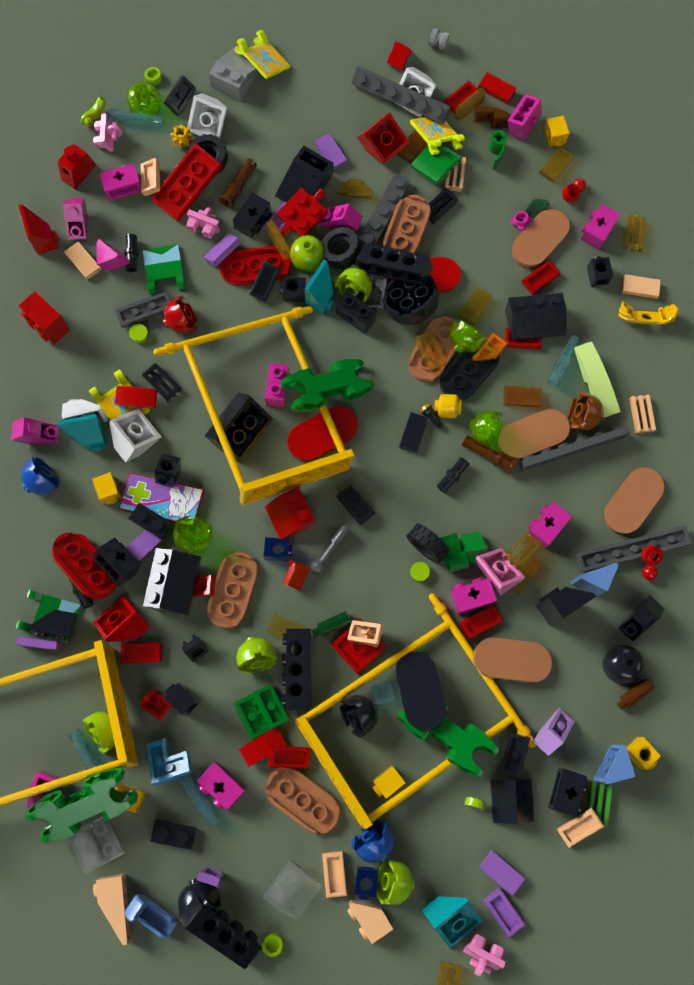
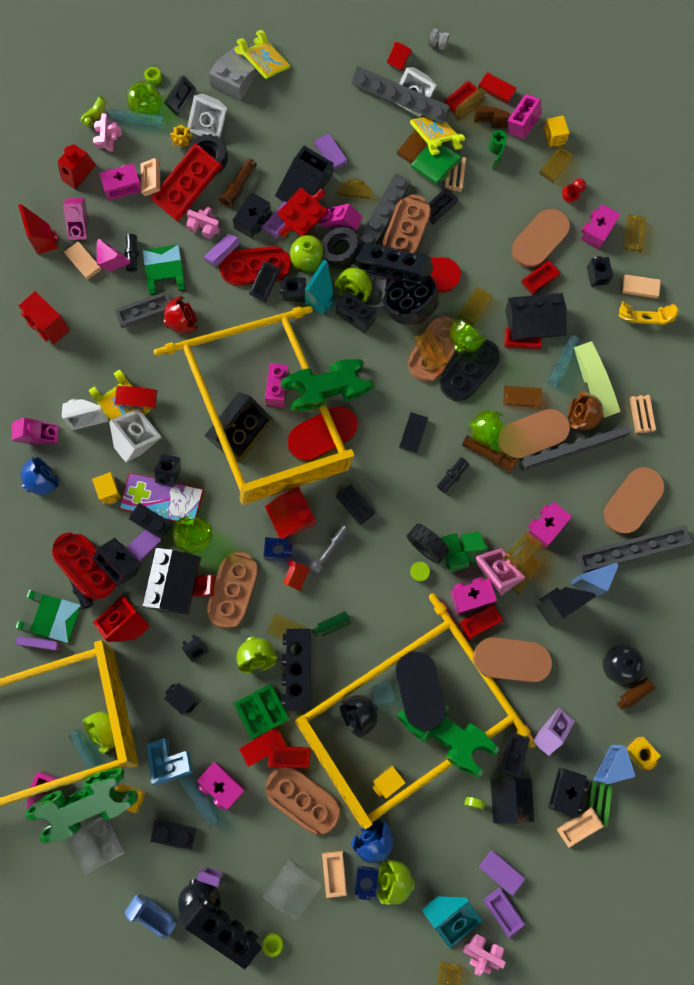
(55, 623): black slope -> none
(85, 431): teal slope -> none
(113, 900): light nougat slope -> none
(138, 333): lime tile -> none
(141, 653): red tile -> none
(155, 704): red tile -> none
(172, 393): black tile -> none
(278, 240): clear yellow tile -> none
(355, 654): red tile -> none
(365, 633): light nougat slope -> none
(371, 918): light nougat slope -> none
(383, 138): red slope -> none
(427, 410): black piece -> none
(448, 406): yellow head -> none
(490, 349): orange tile -> none
(521, 216): dark pink plate -> none
(537, 205): clear green arm -> none
(641, 618): black slope -> none
(650, 572): red plate -> none

